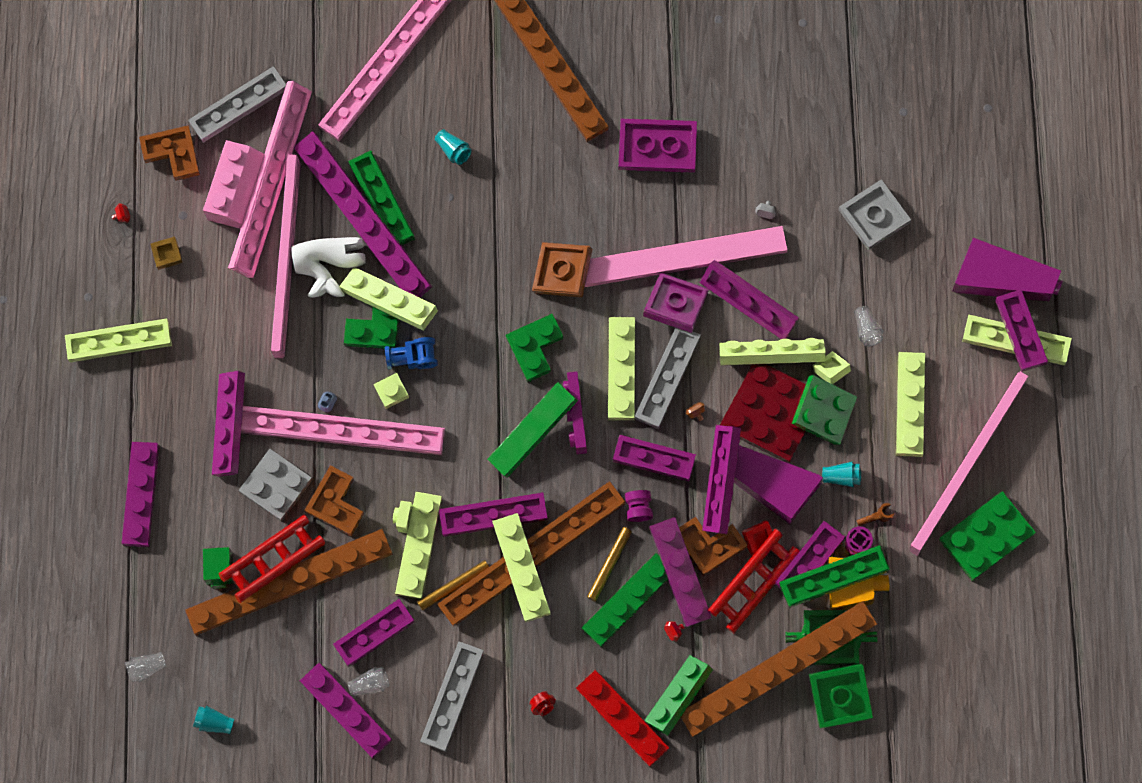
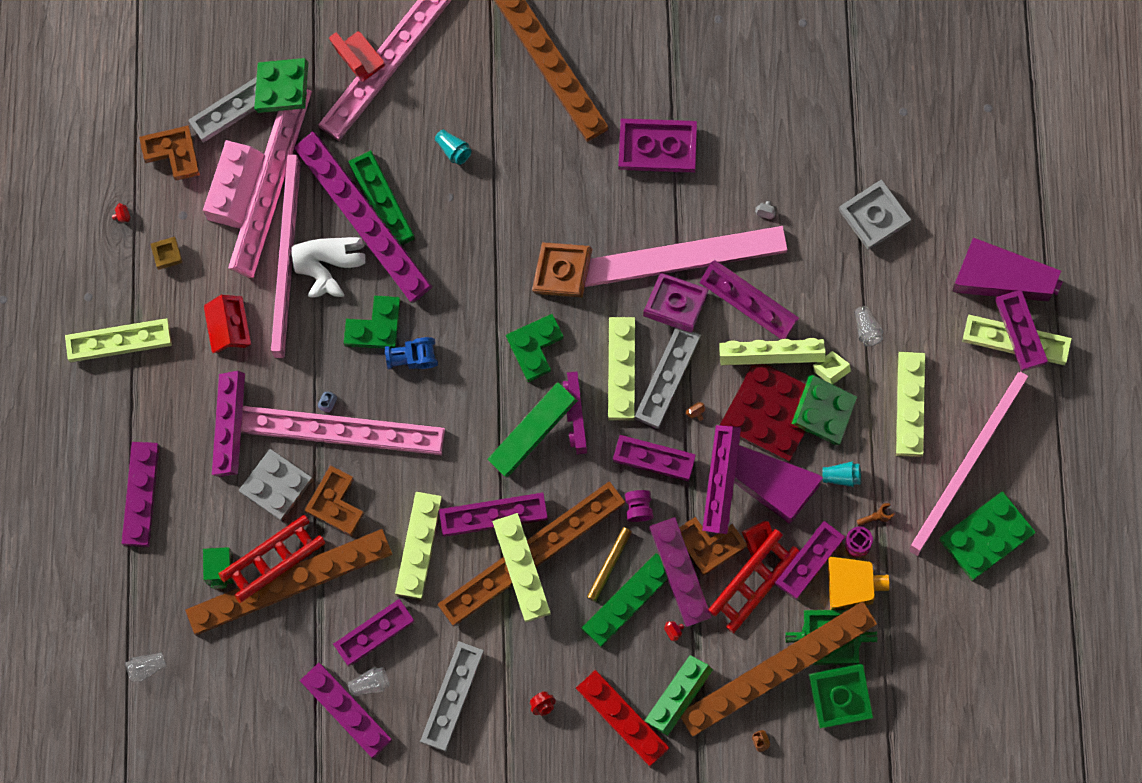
(210, 720): teal cone -> none
(227, 323): none -> red panel
(281, 85): none -> green plate
(358, 55): none -> panel
(388, 298): yellowish green plate -> none
(391, 391): yellowish green plate -> none
(402, 516): yellowish green plate -> none
(452, 586): pearl gold bar -> none
(761, 740): none -> dark orange rock
(834, 576): green tile -> none

